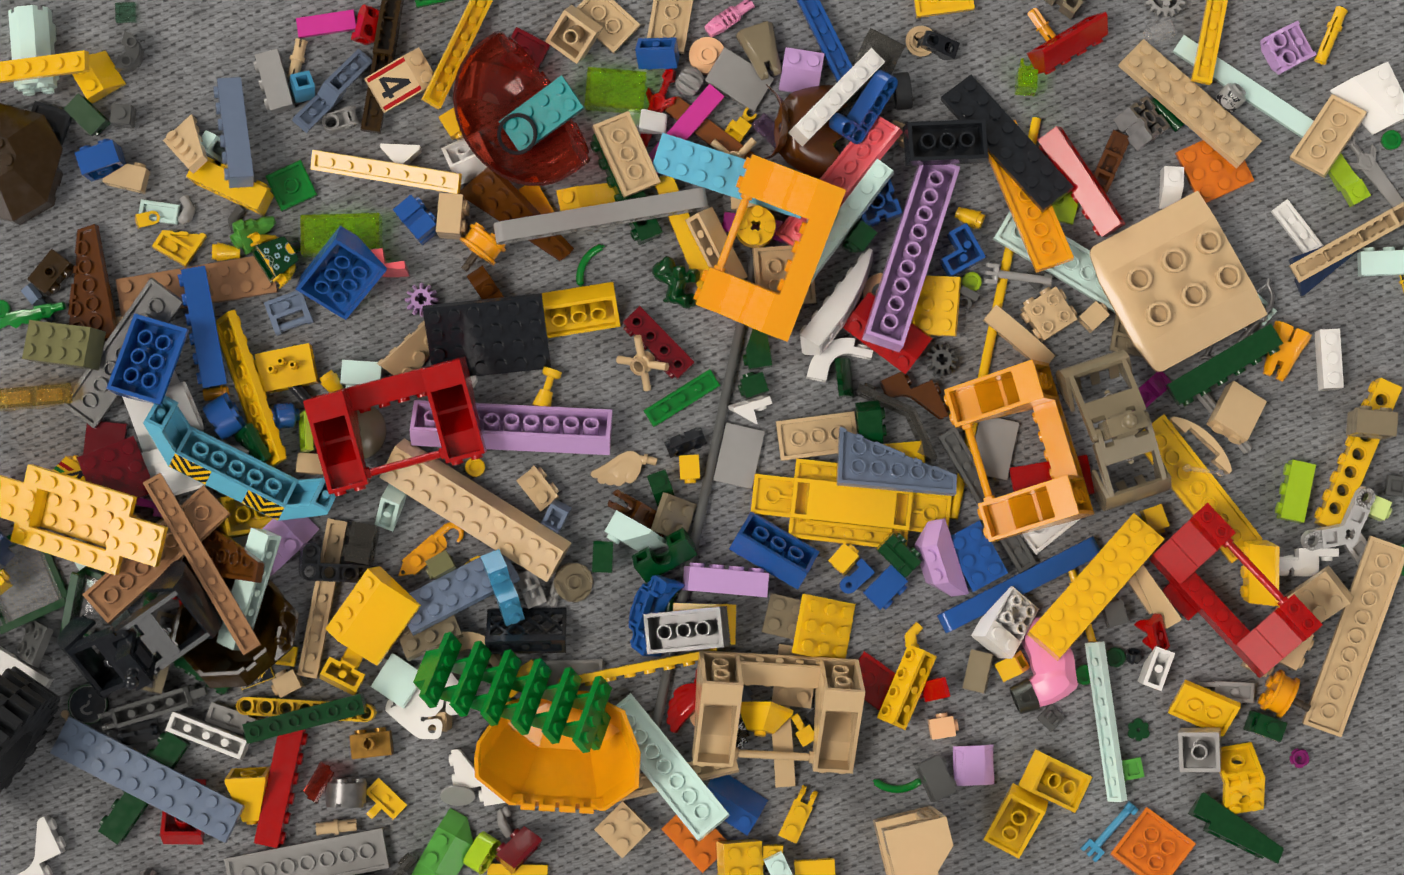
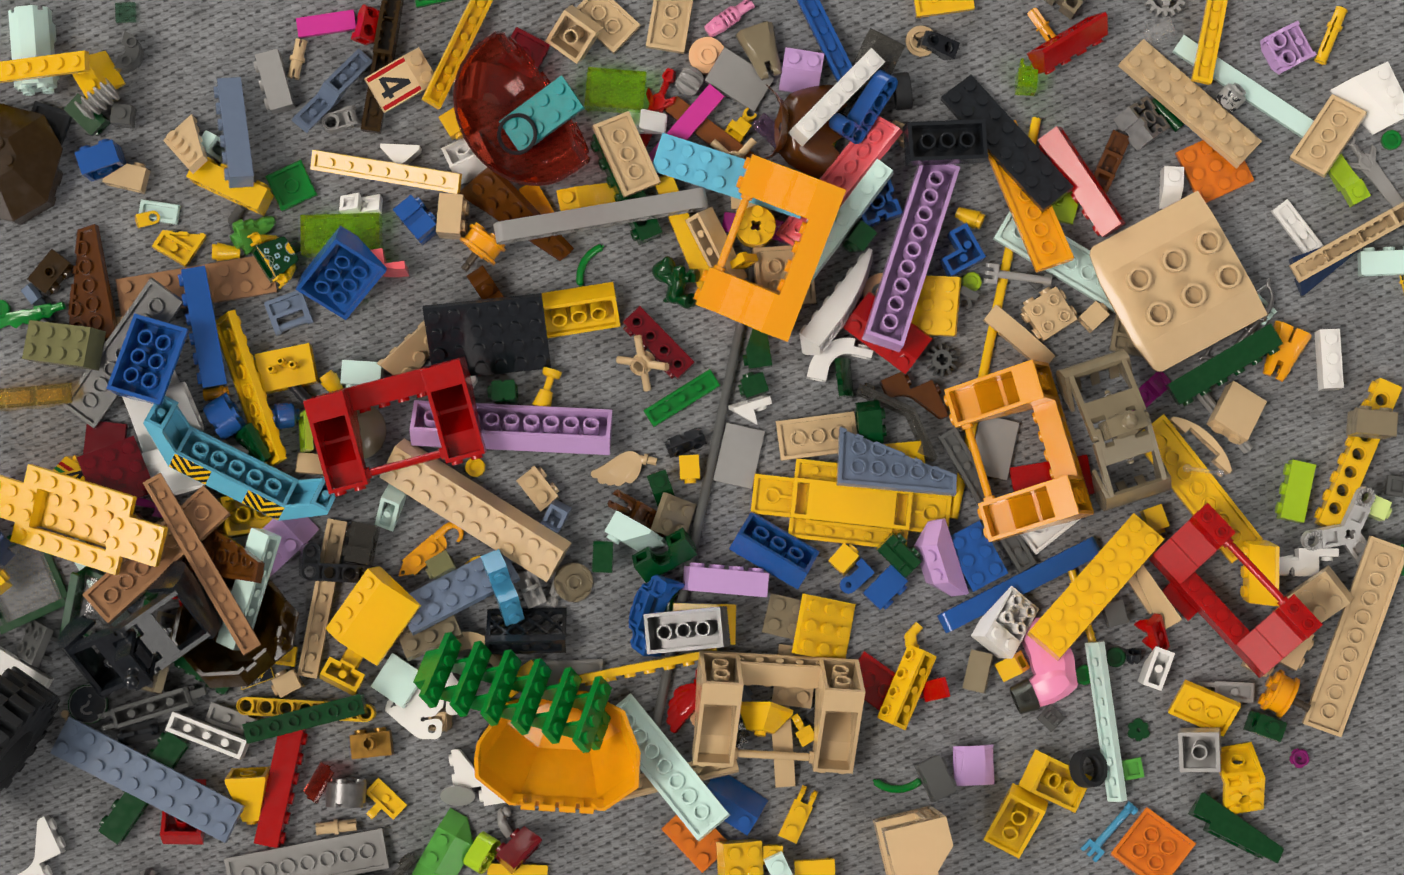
(98, 100): none -> light grey piece
(188, 210): light grey arm -> none
(302, 86): dark azure brick -> none
(356, 204): none -> white slope
(416, 294): lavender gear -> none
(503, 392): none -> dark green brick
(622, 829): tan brick -> none
(657, 53): blue brick -> none
(743, 260): none -> yellow plate
(942, 726): light nougat brick -> none
(1099, 765): none -> black tyre

